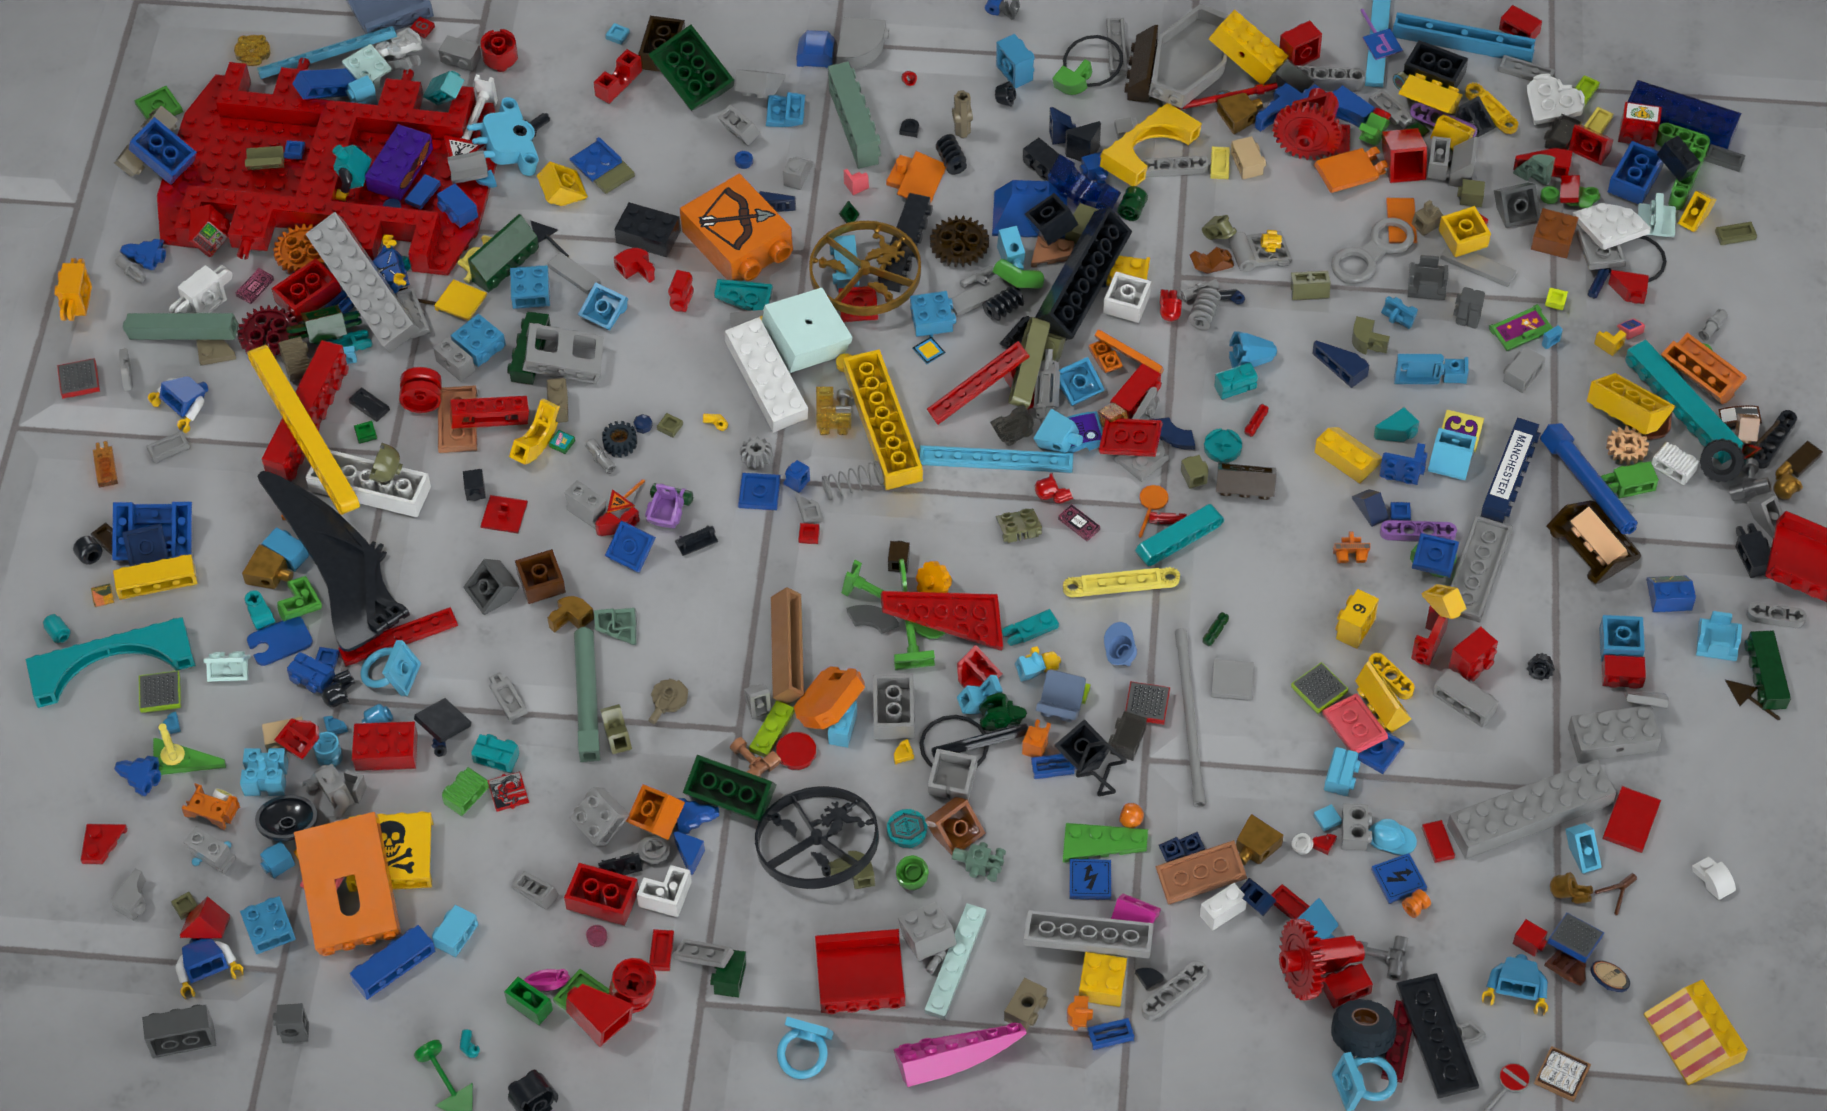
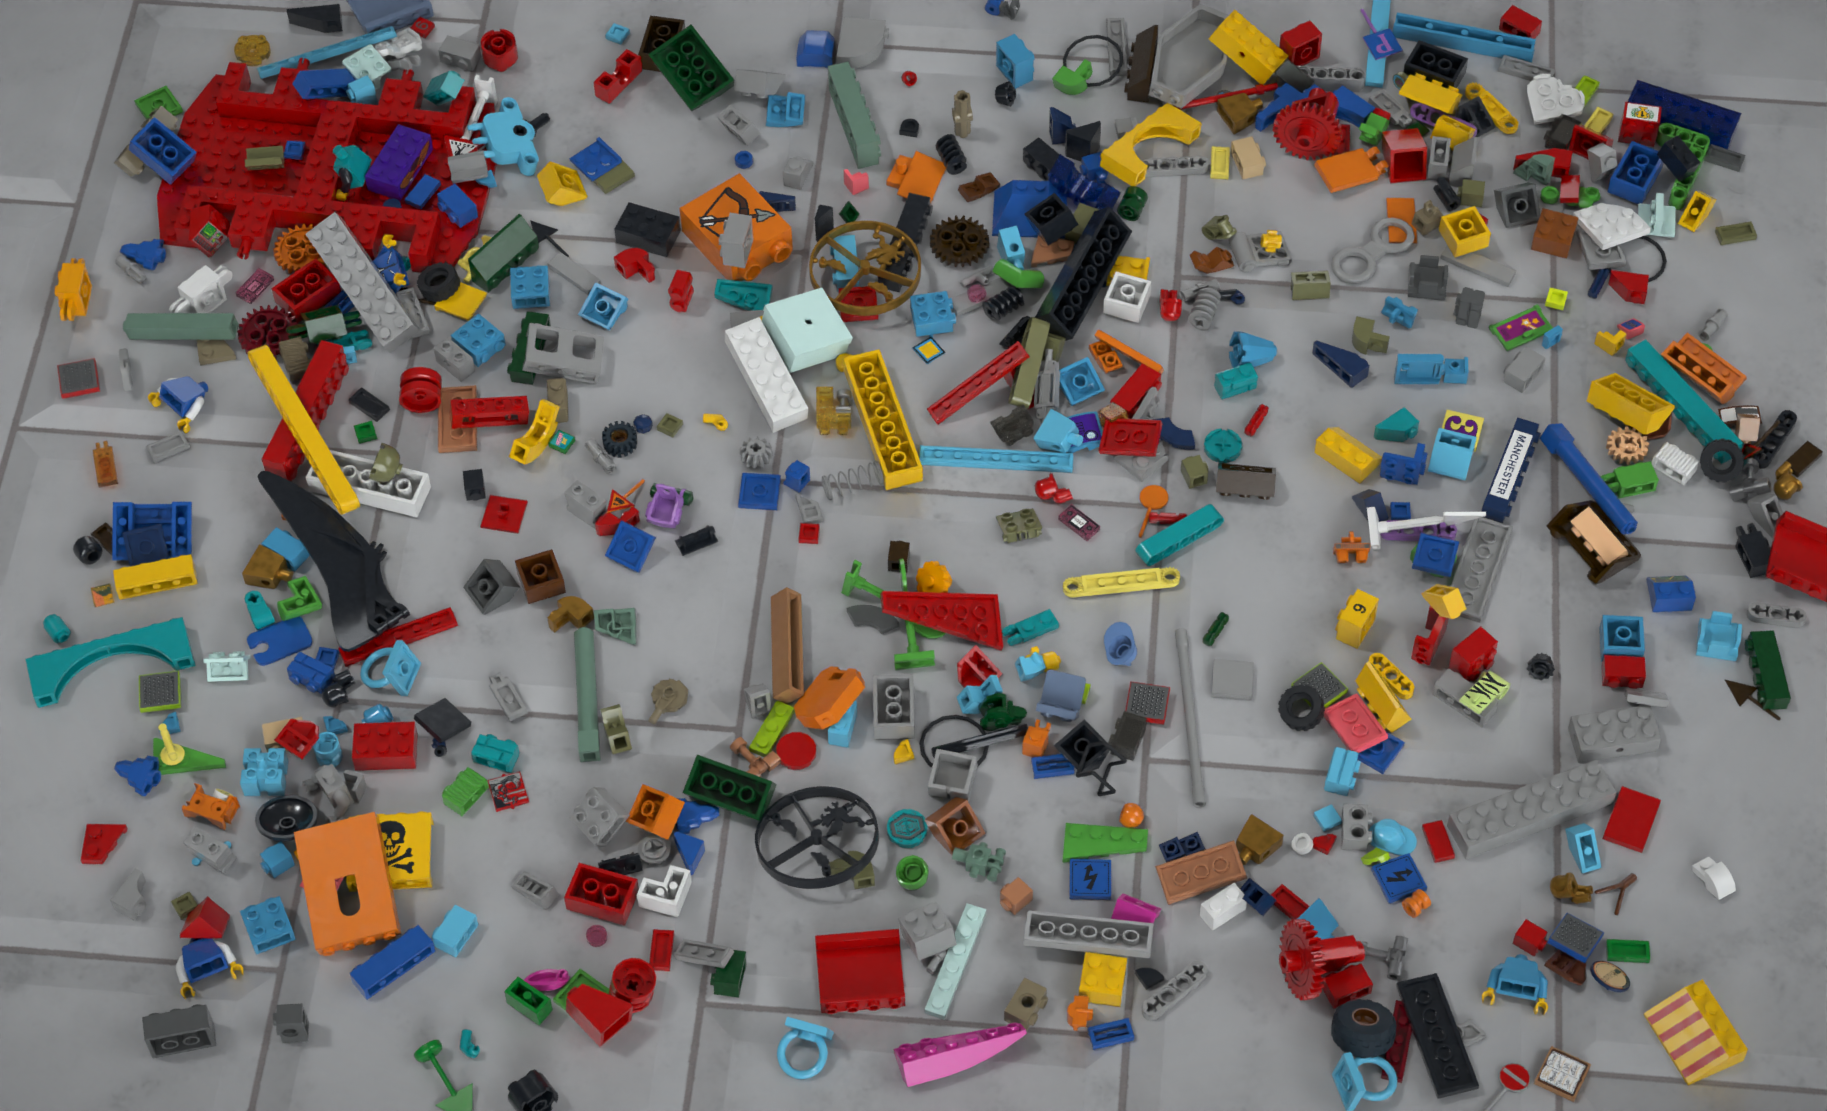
(318, 18): none -> black slope
(441, 291): none -> black tyre
(736, 240): none -> light grey brick
(823, 221): none -> black slope
(976, 293): none -> clear pink tile
(979, 187): none -> reddish brown slope
(1015, 896): none -> nougat brick
(1295, 693): none -> black tyre
(1375, 855): none -> lime tile
(1446, 194): none -> black hinge
(1449, 518): none -> white piece
(1485, 691): none -> yellowish green door
(1601, 161): none -> light grey slope
(1628, 951): none -> green tile

